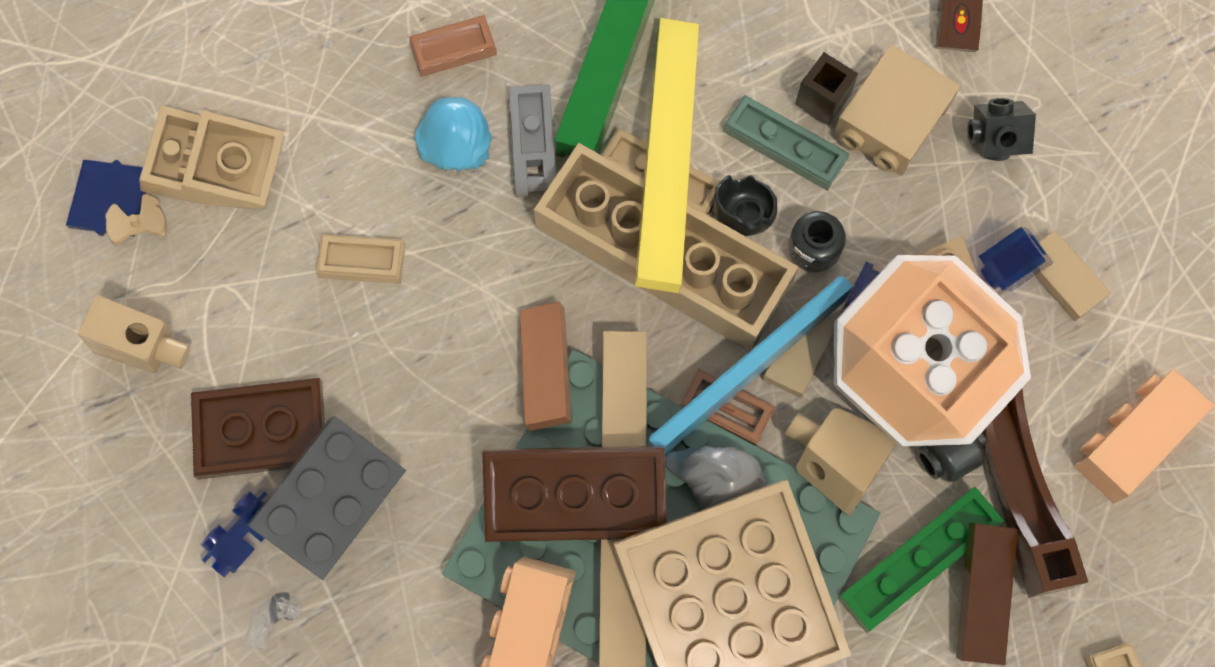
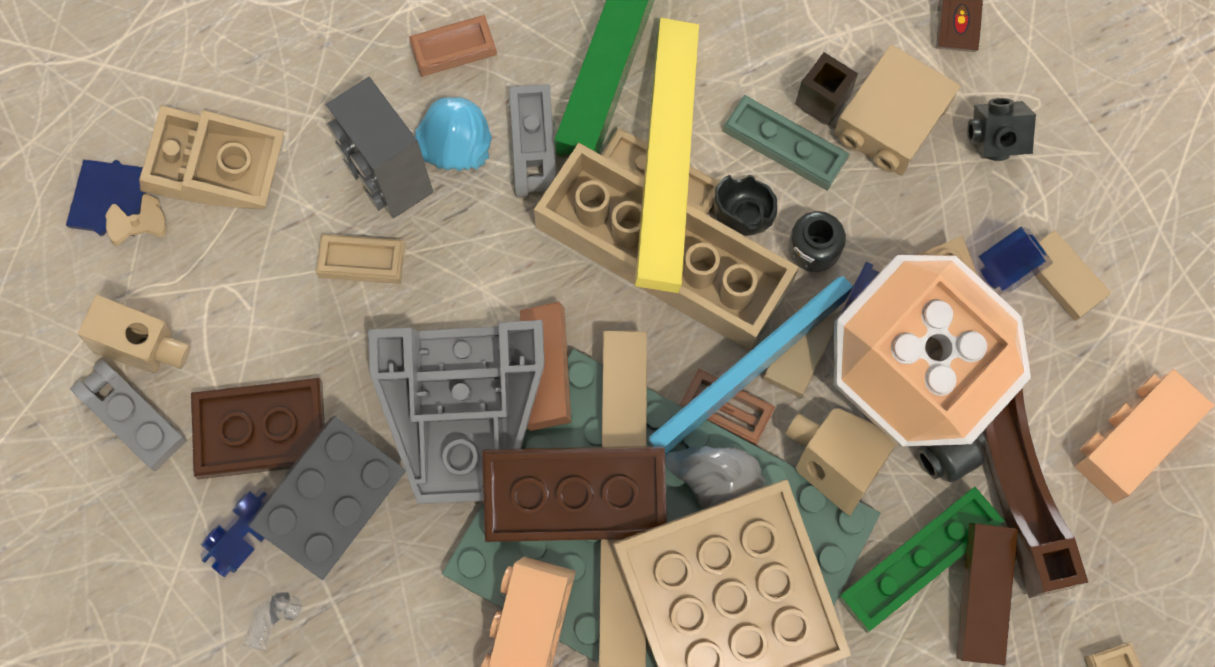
(129, 416): none -> light grey plate
(378, 148): none -> dark grey brick
(454, 397): none -> light grey wedge

